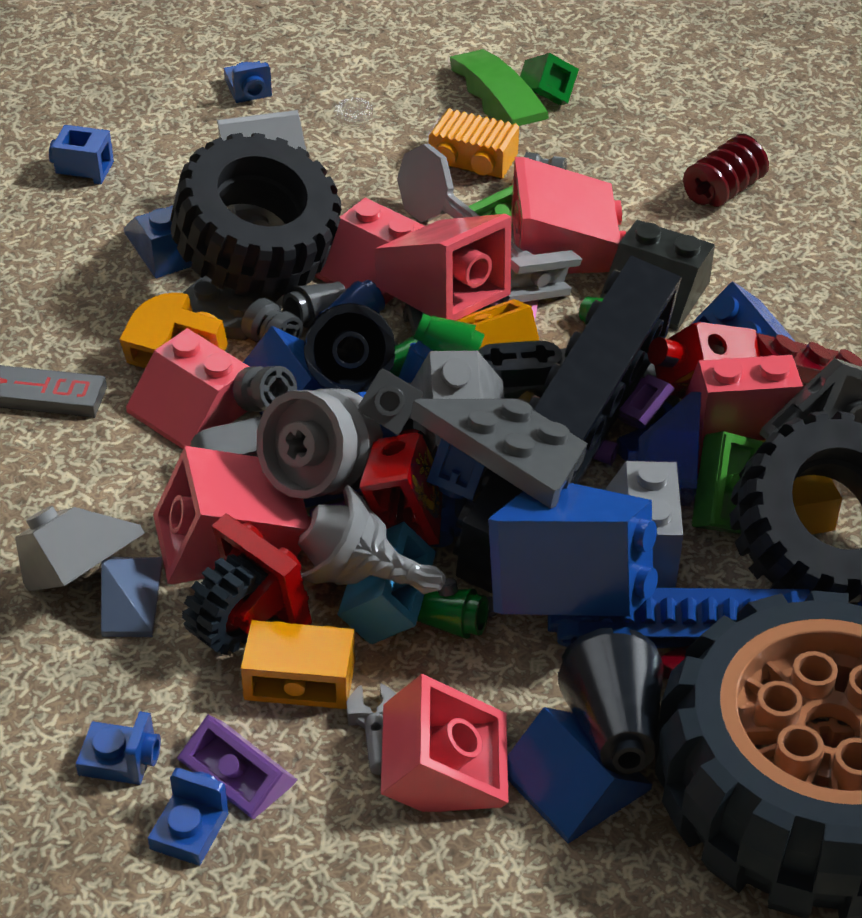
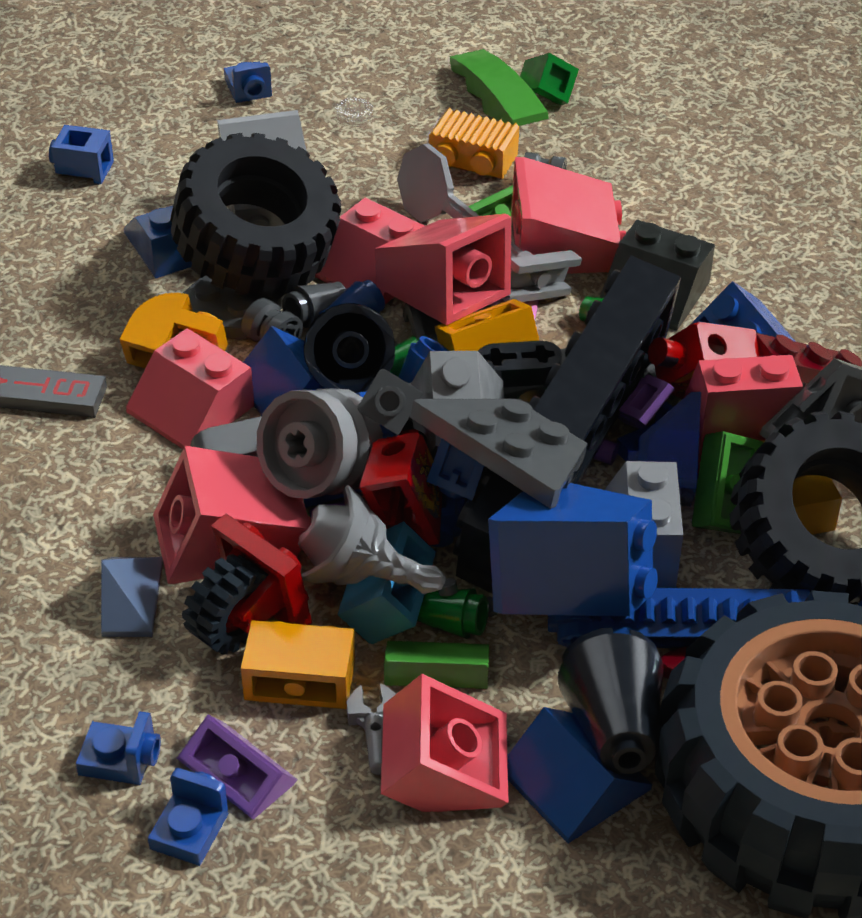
(68, 544): light grey slope -> none
(258, 386): dark grey wheel -> none
(447, 334): green cone -> none
(449, 663): none -> bright green slope
(726, 171): dark red piece -> none

